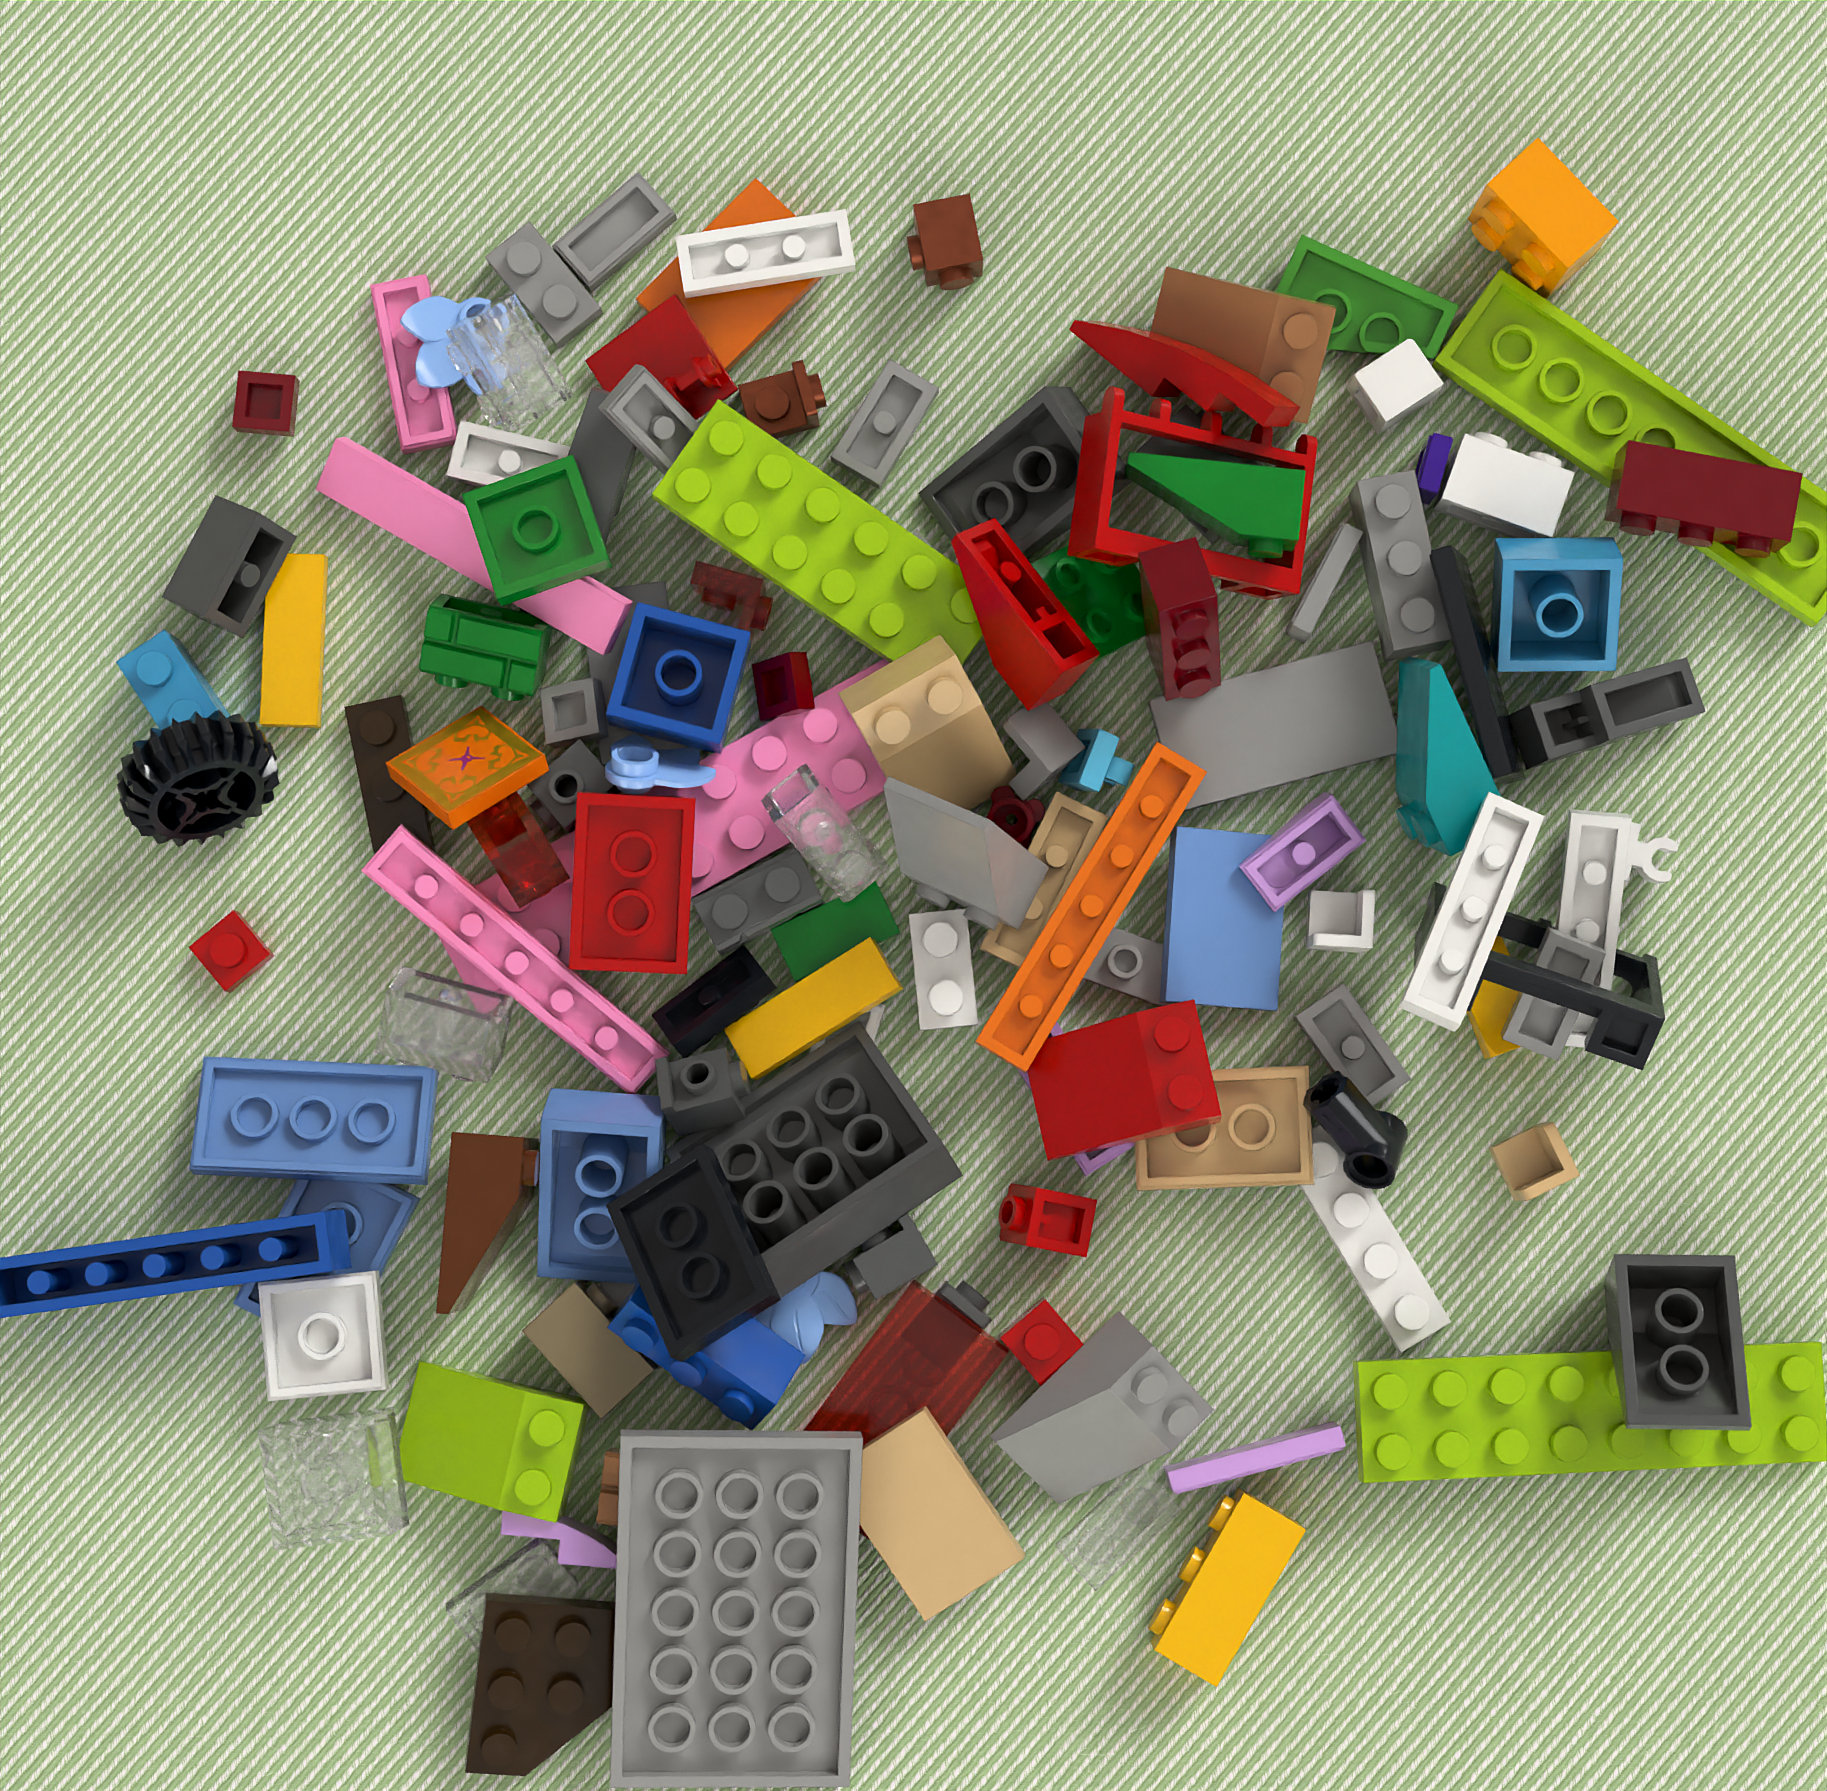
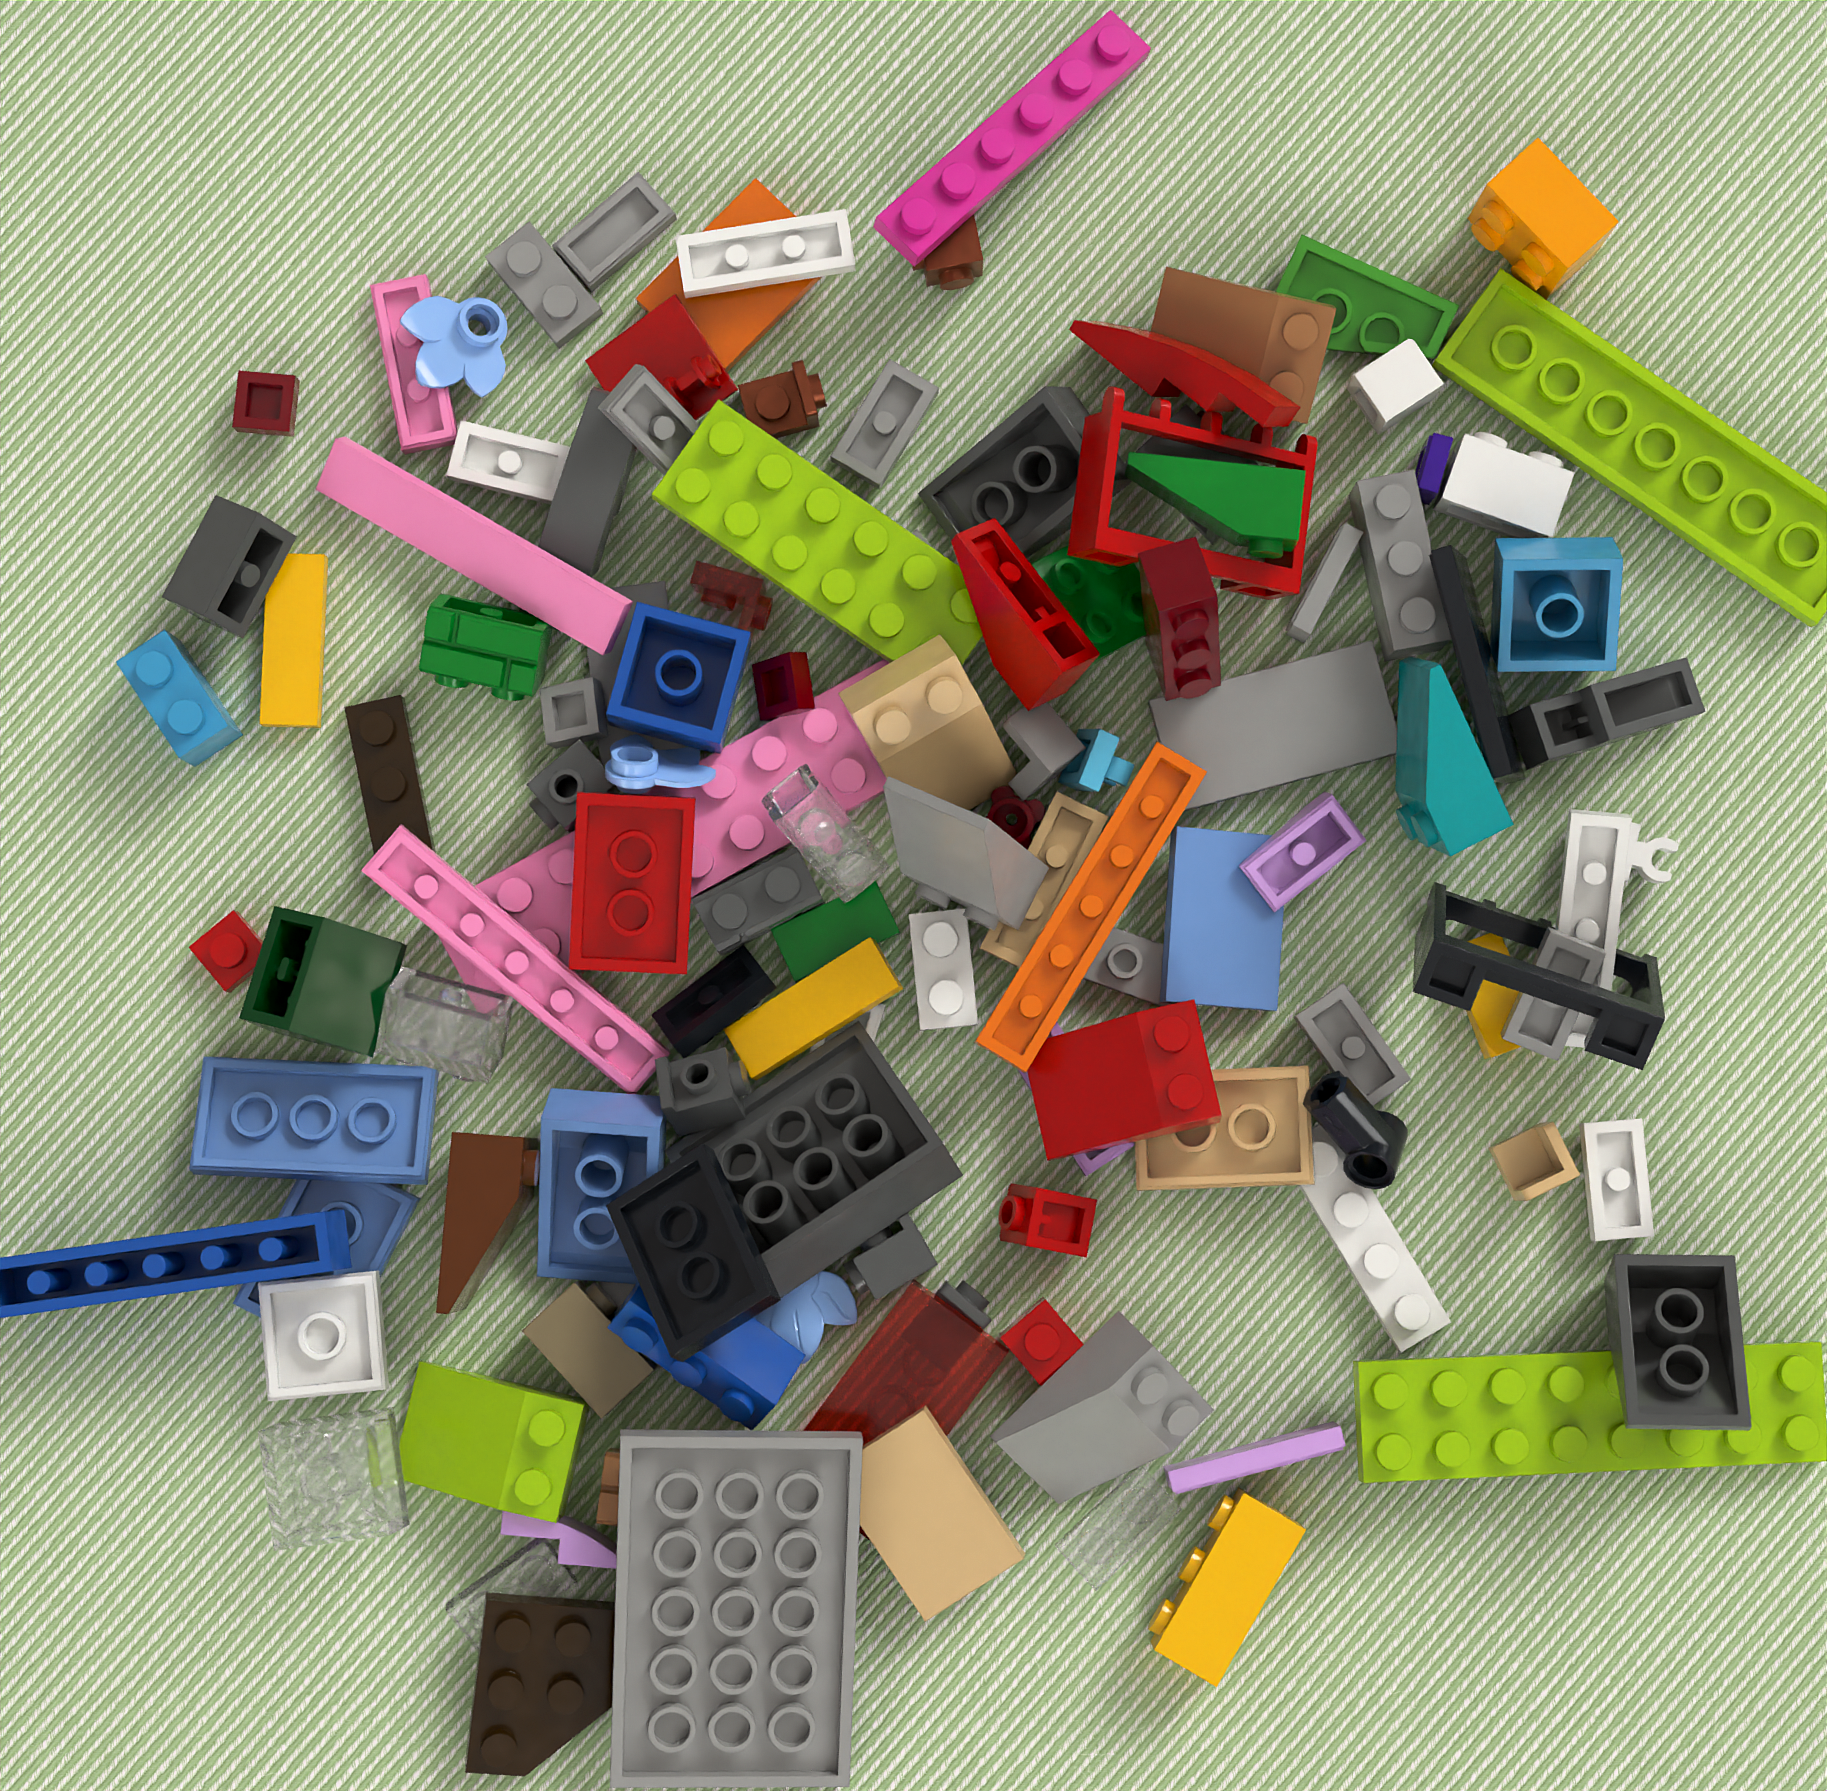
(197, 778): black gear -> none
(322, 981): none -> dark green slope
(467, 767): orange tile -> none
(507, 364): clear brick -> none
(518, 849): clear red slope -> none
(537, 530): green plate -> none
(1011, 138): none -> dark pink plate
(1340, 921): white panel -> none
(1471, 912): white plate -> none
(1616, 1179): none -> white plate
(1703, 498): dark red brick -> none

